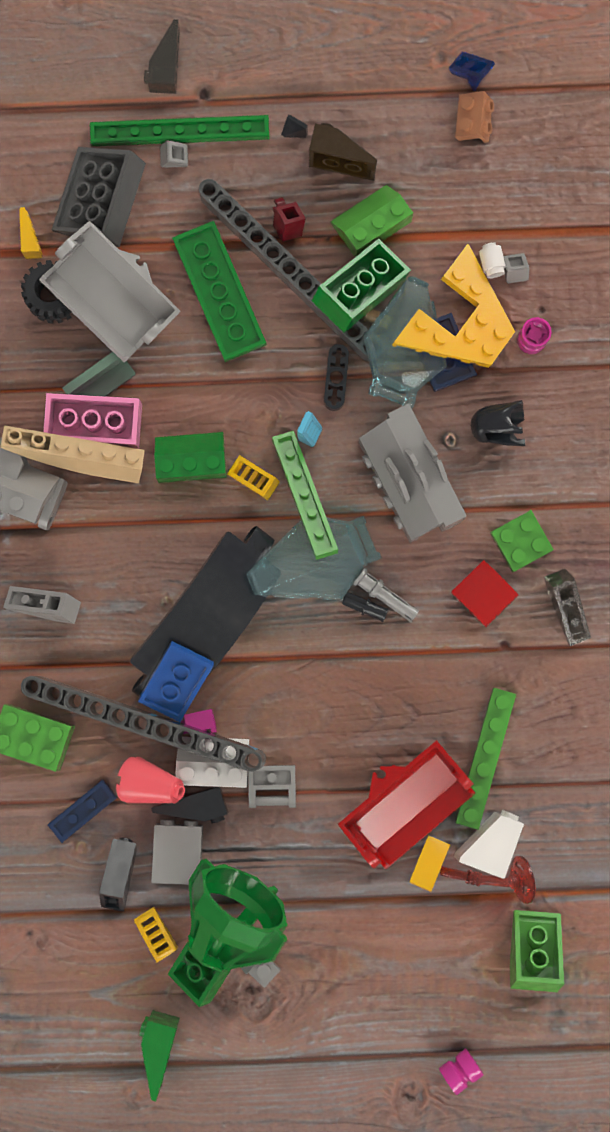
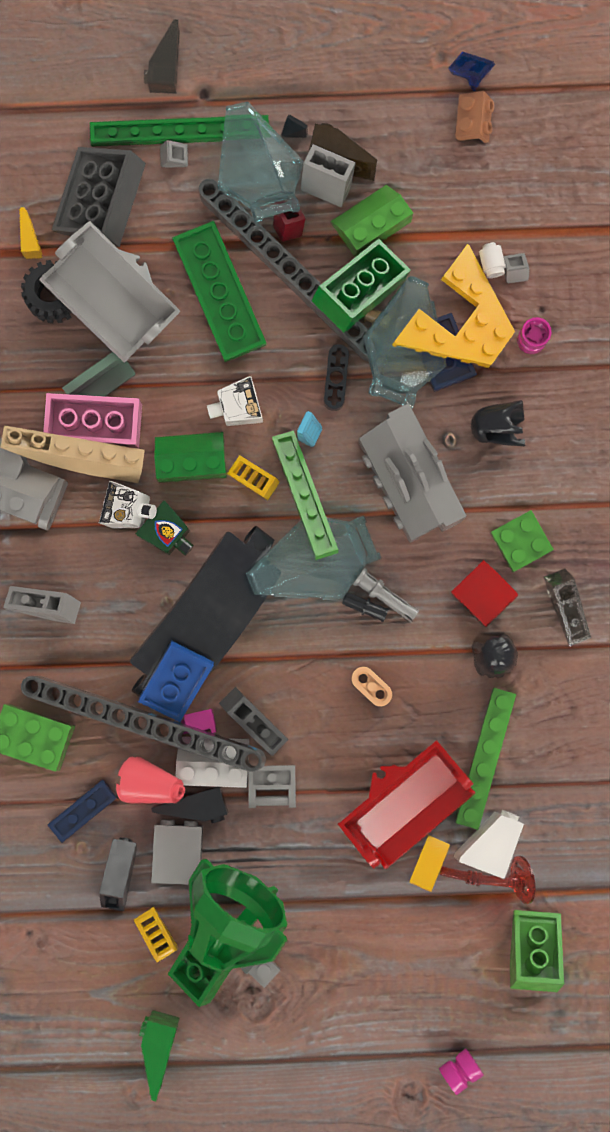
(125, 507): none -> torso
(166, 531): none -> dark green torso
(237, 404): none -> white torso
(253, 721): none -> dark grey slope
(257, 163): none -> clear light blue windscreen
(327, 175): none -> light grey brick
(372, 685): none -> light nougat plate
(495, 656): none -> black hair

